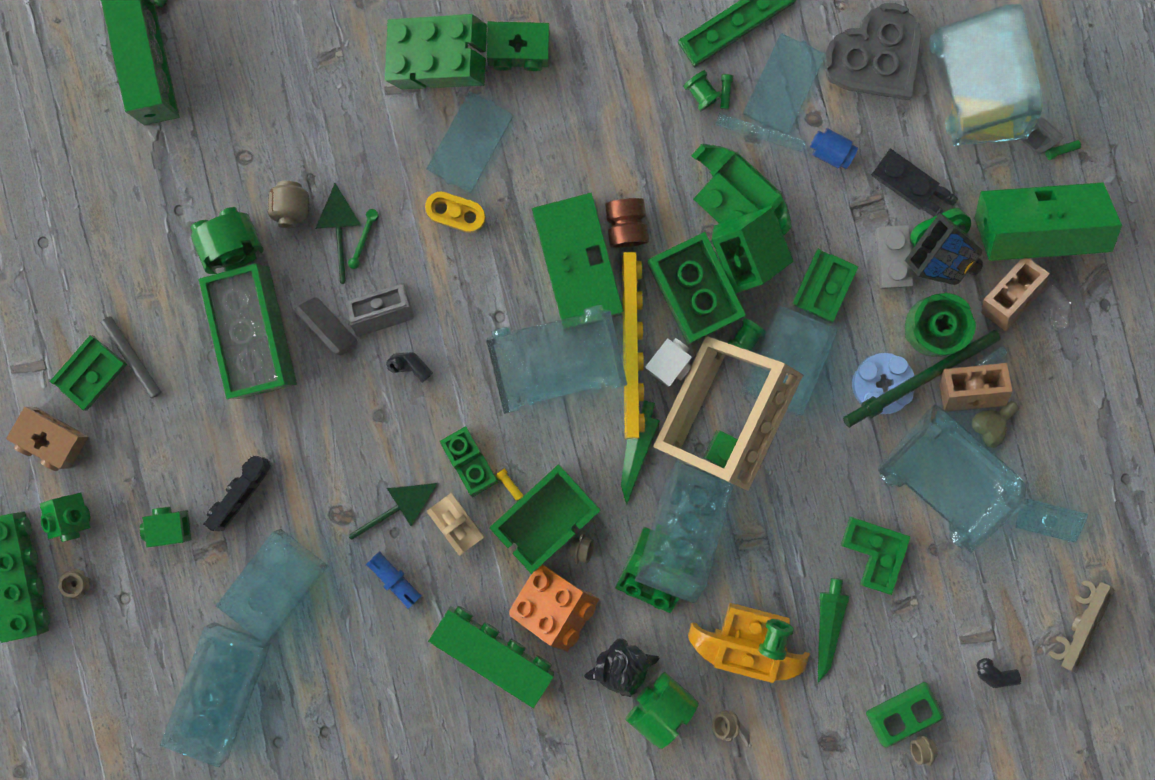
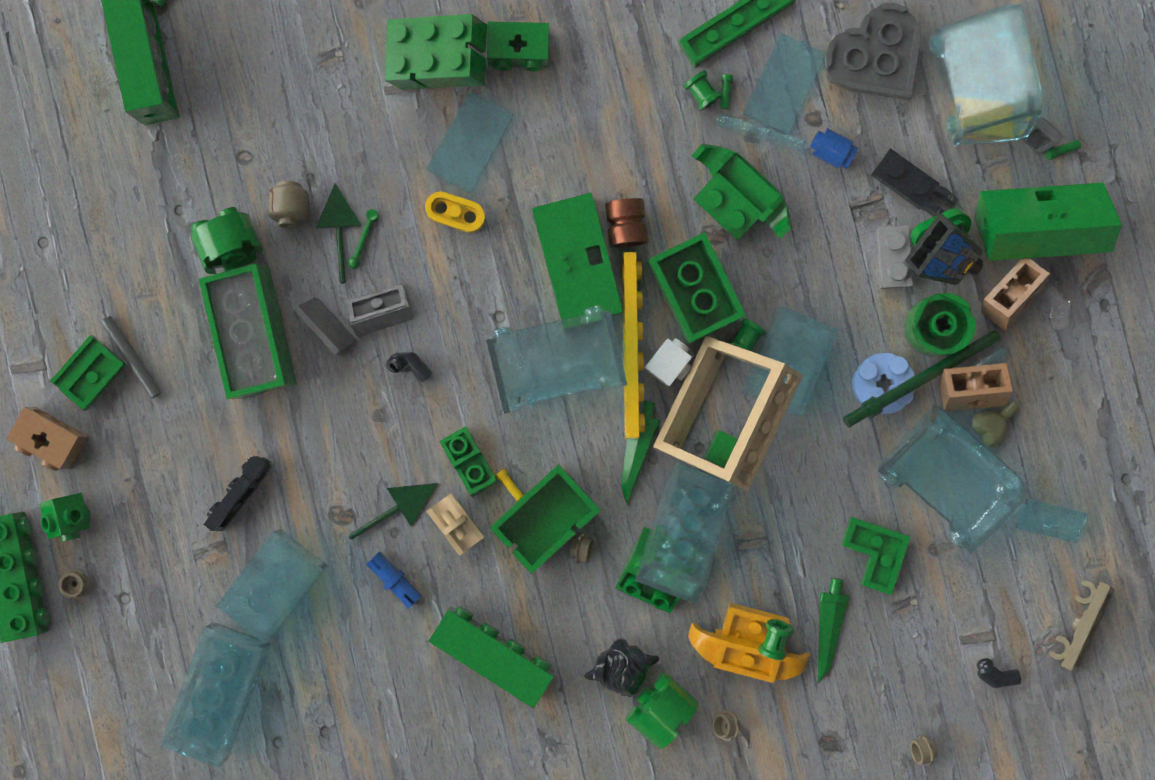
(165, 527): green brick -> none
(553, 608): orange bracket -> none
(751, 248): green slope -> none
(824, 285): green plate -> none
(902, 705): green piece -> none

